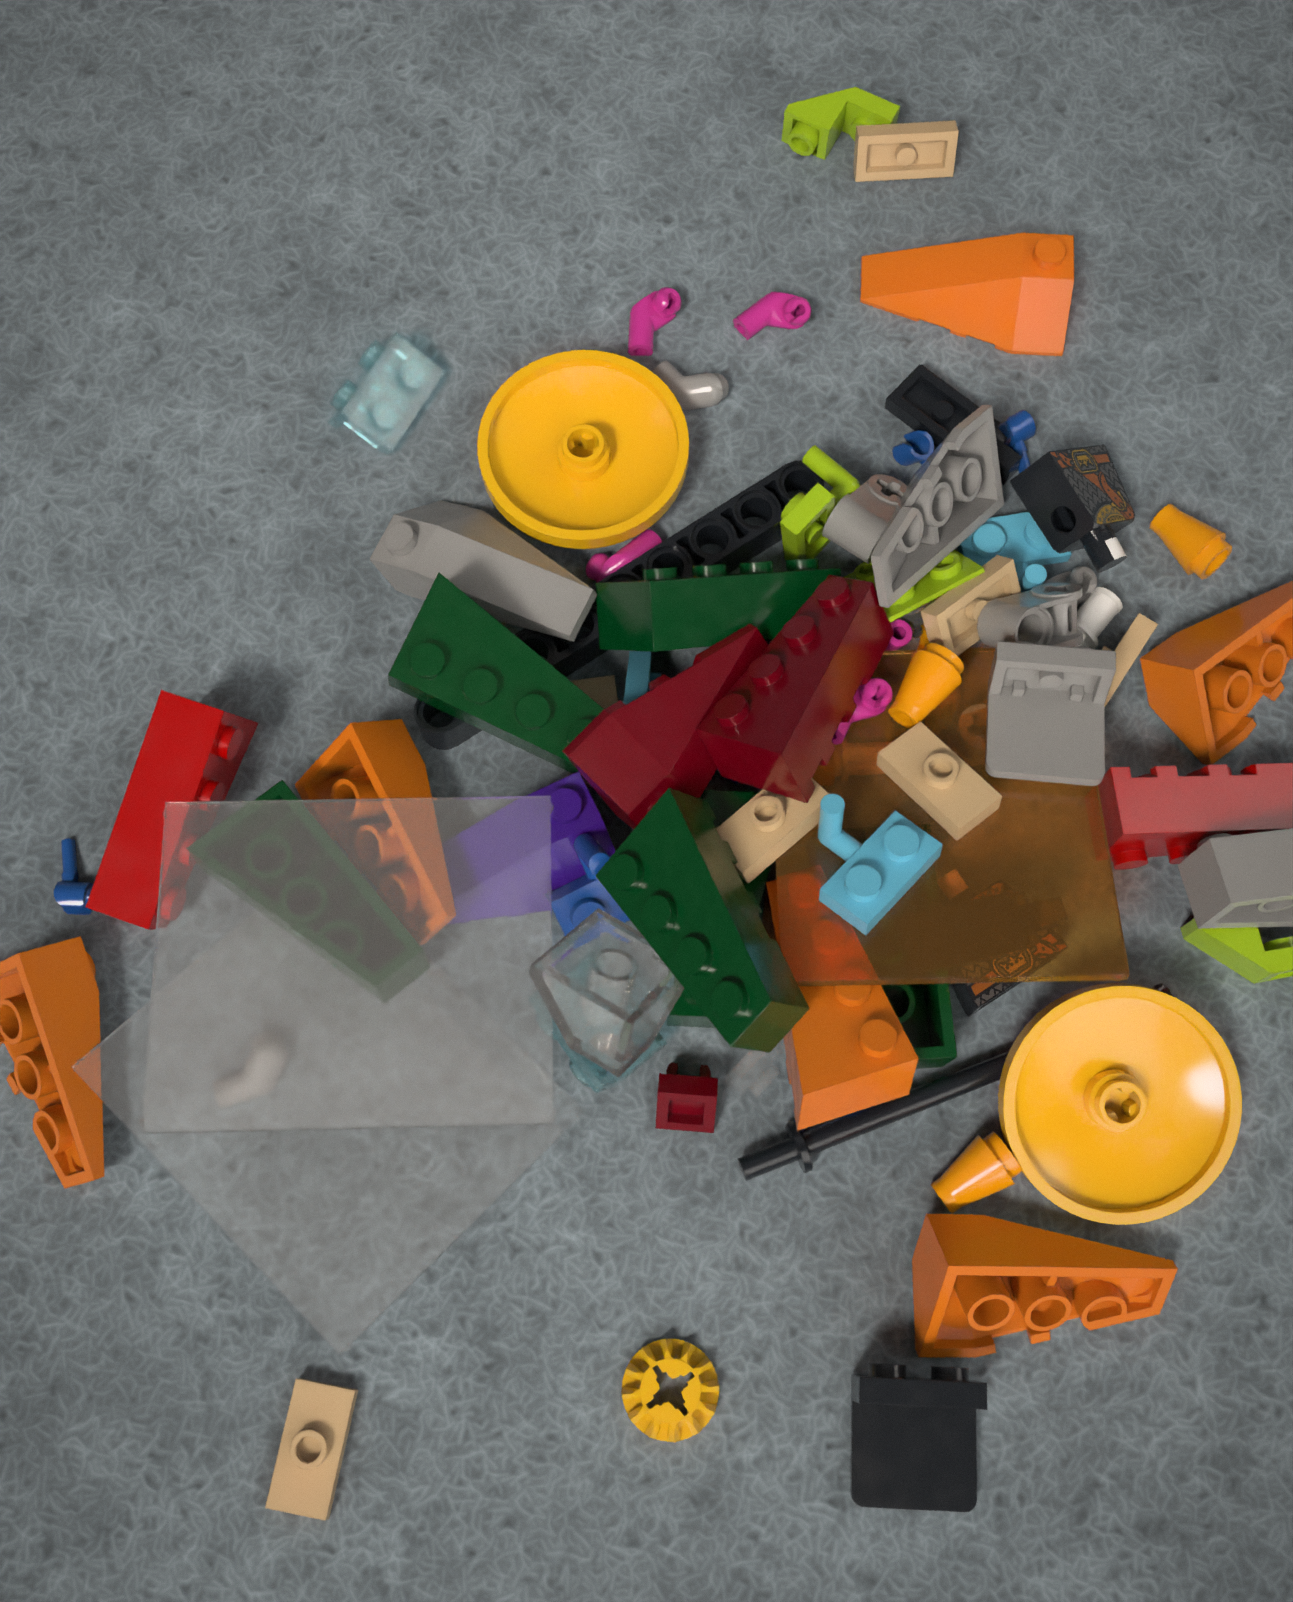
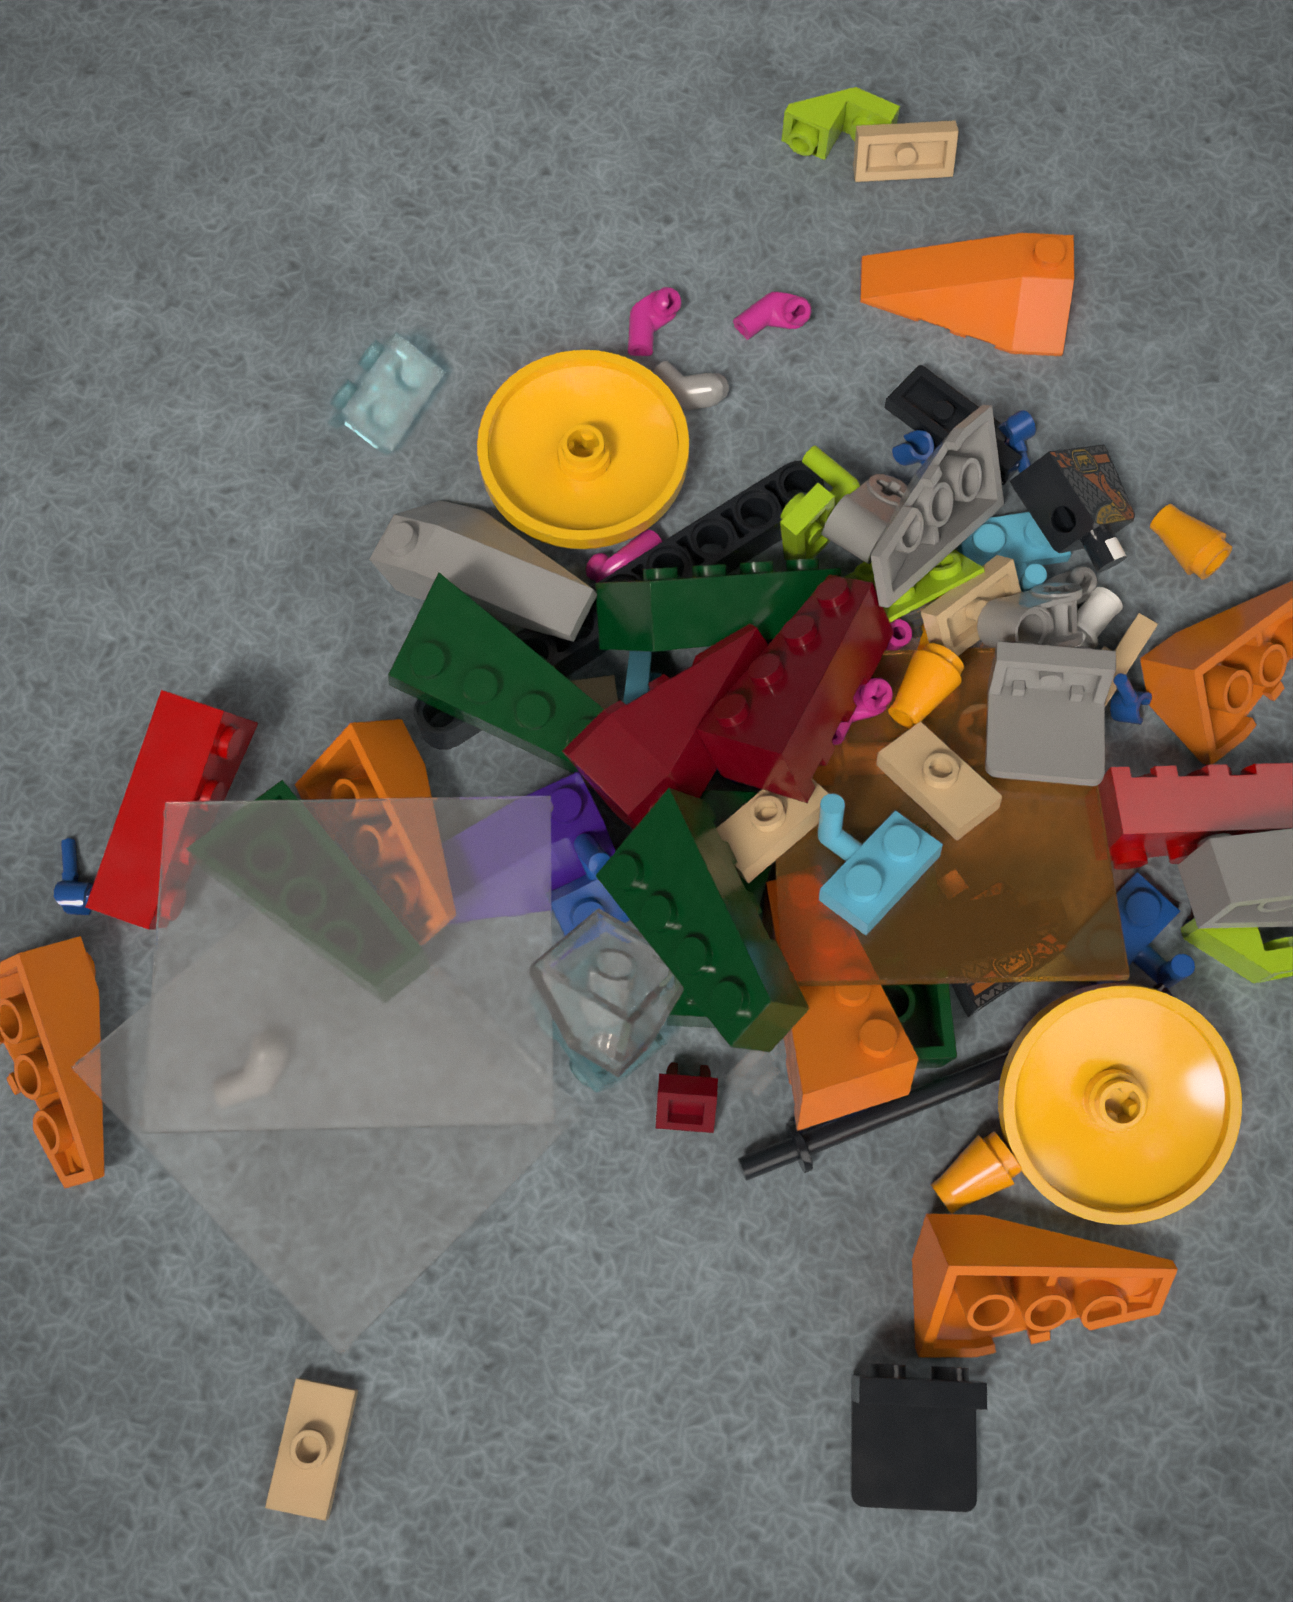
(640, 1384): yellow gear -> none
(1126, 701): none -> blue hand
(1143, 916): none -> blue plate

